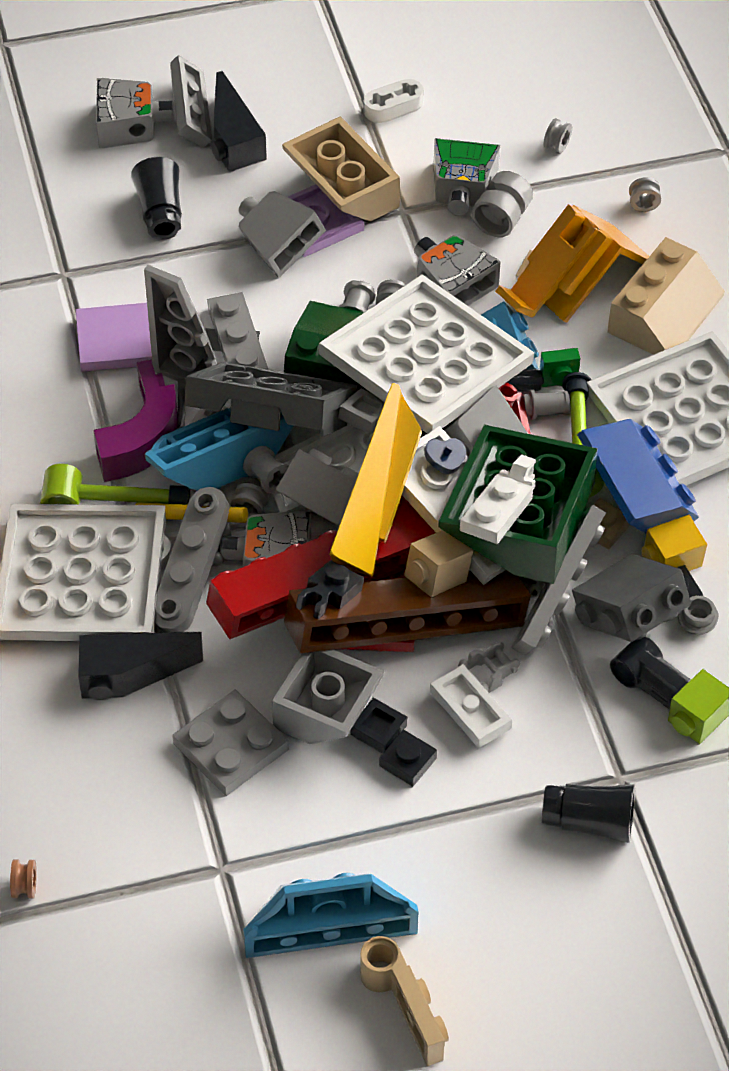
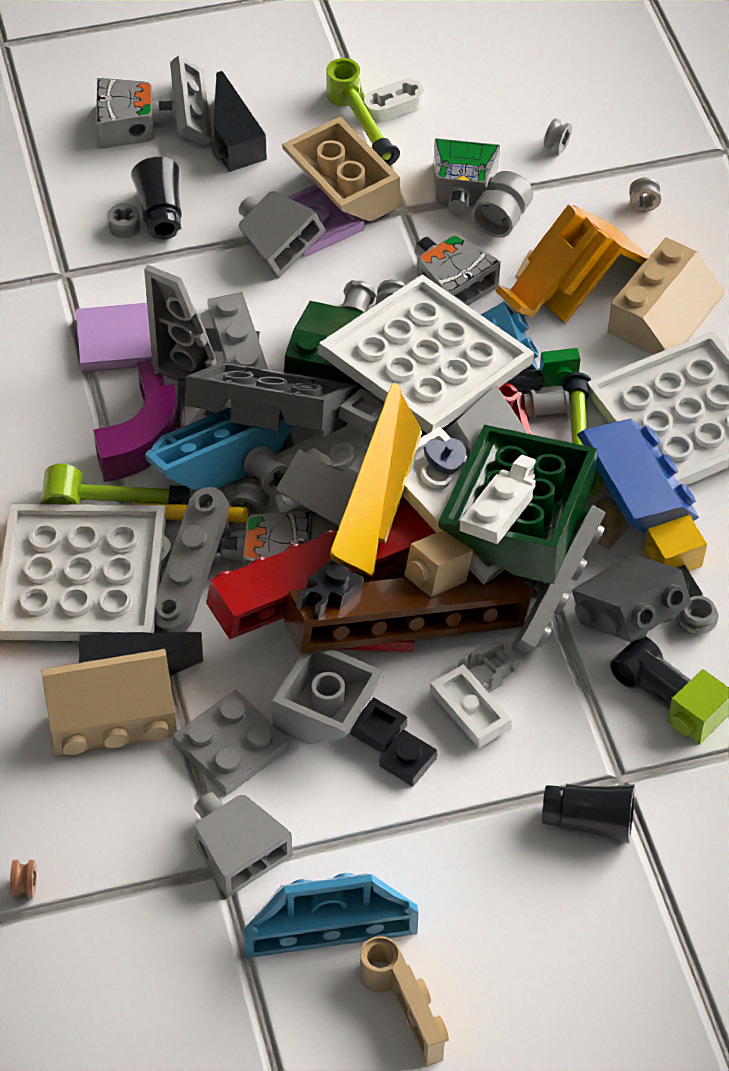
(109, 702): none -> tan slope
(119, 220): none -> light grey bush
(239, 841): none -> light grey torso
(344, 90): none -> lime piece

